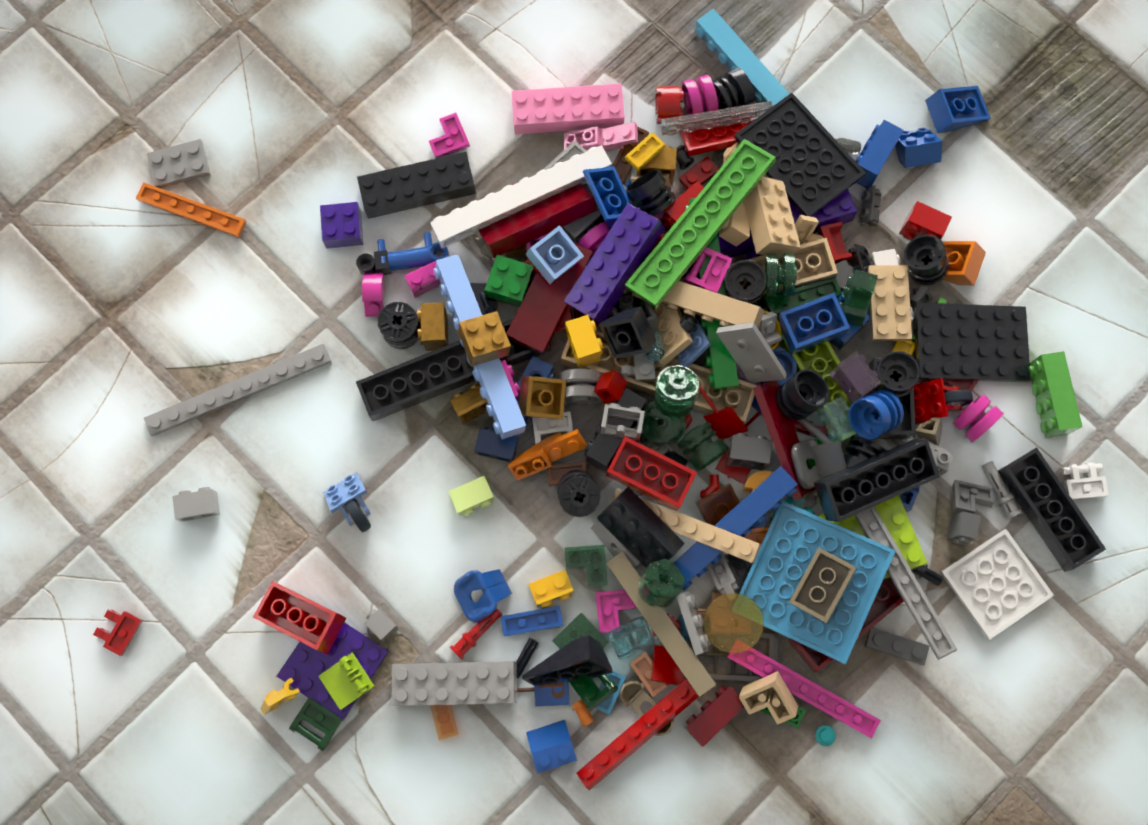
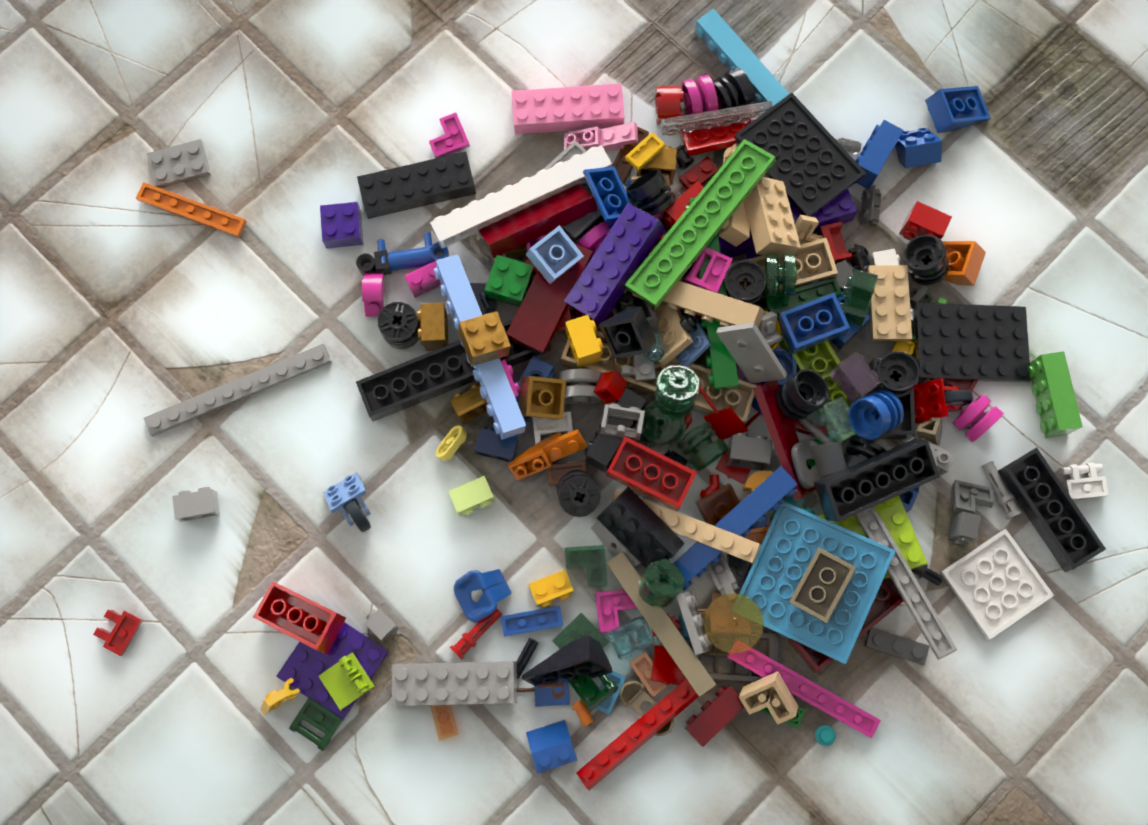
(451, 443): none -> light yellow plate

